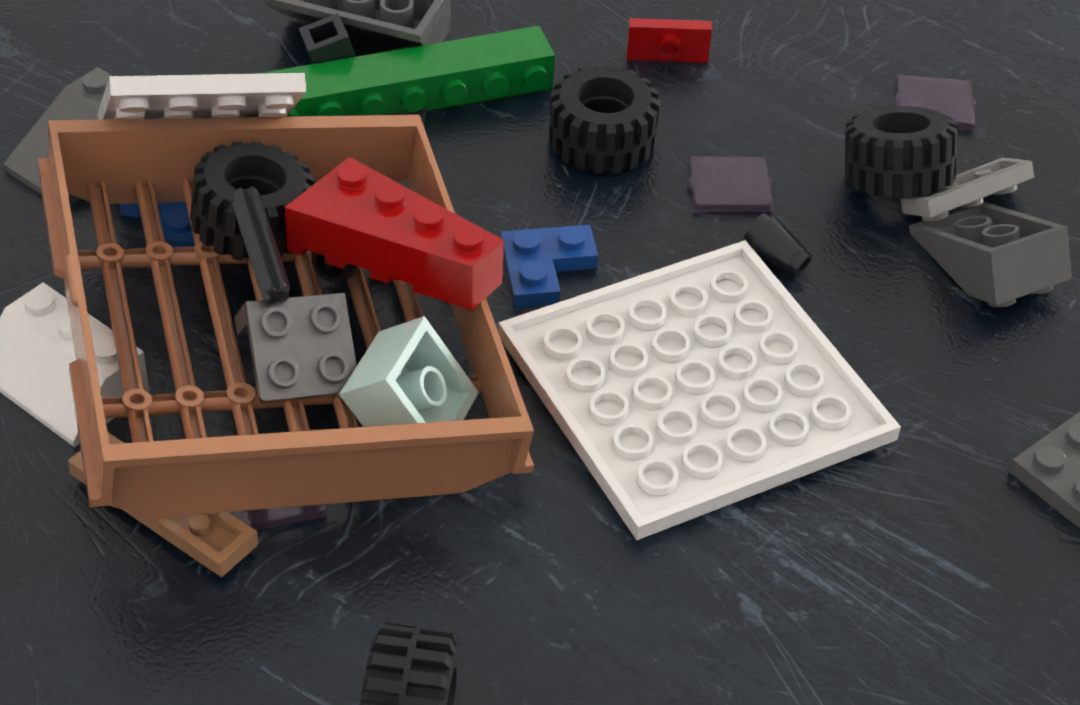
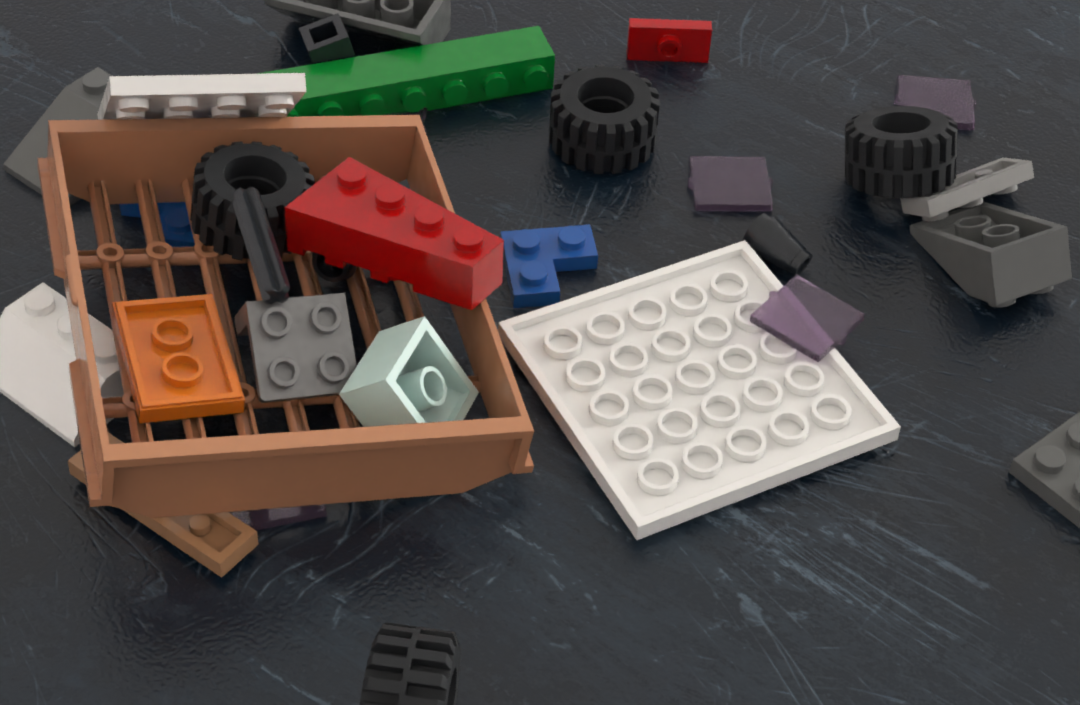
(177, 358): none -> orange tile
(807, 318): none -> clear purple piece

